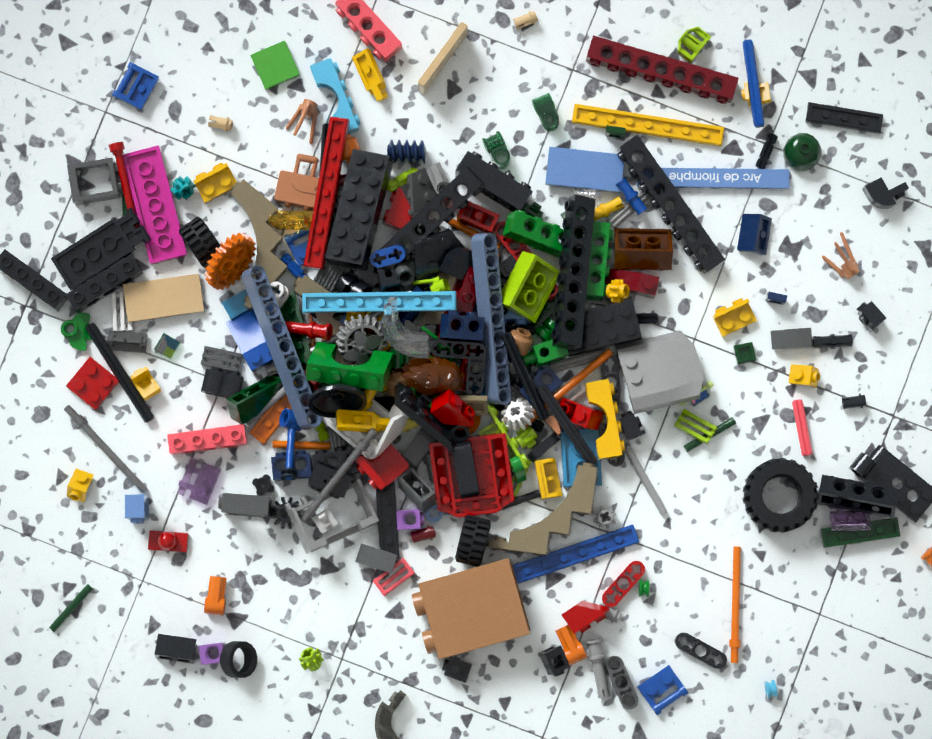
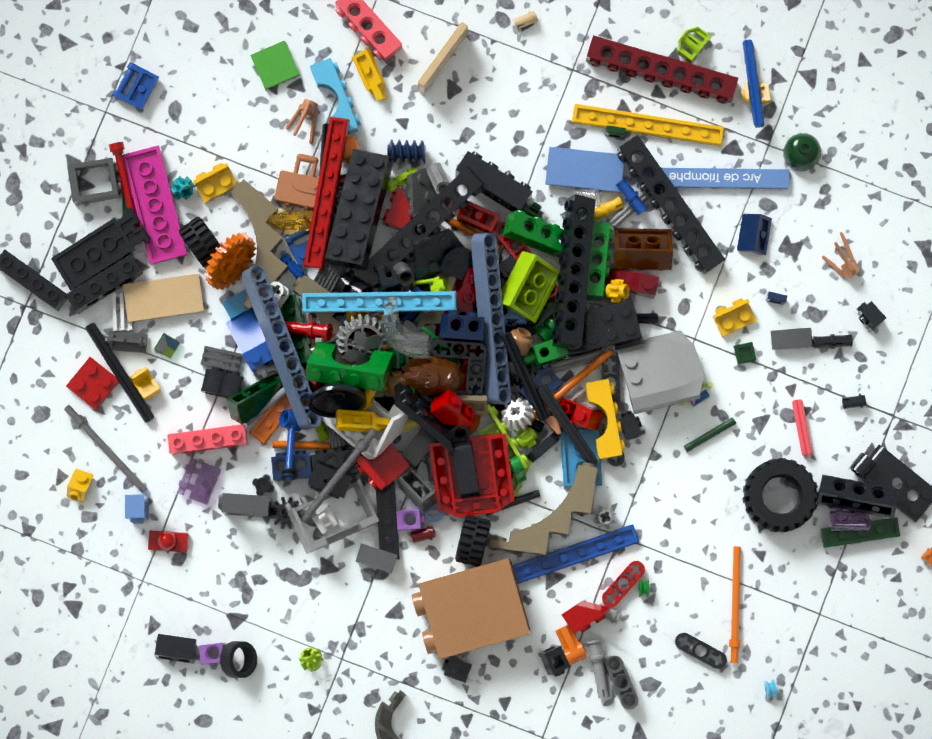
(71, 607): dark green bar -> none
(79, 335): green plate -> none
(216, 600): orange piece -> none
(221, 123): tan pin -> none
(387, 251): blue beam -> none
(406, 567): coral tile -> none
(495, 147): clear green piece -> none
(546, 109): clear green piece -> none
(548, 478): yellow hinge -> none
(645, 480): light grey bar -> none
(660, 683): blue plate -> none
(678, 425): lime tile -> none
(766, 151): black axle -> none
(804, 375): yellow bracket -> none
(844, 117): black tile -> none
(880, 196): black brick -> none

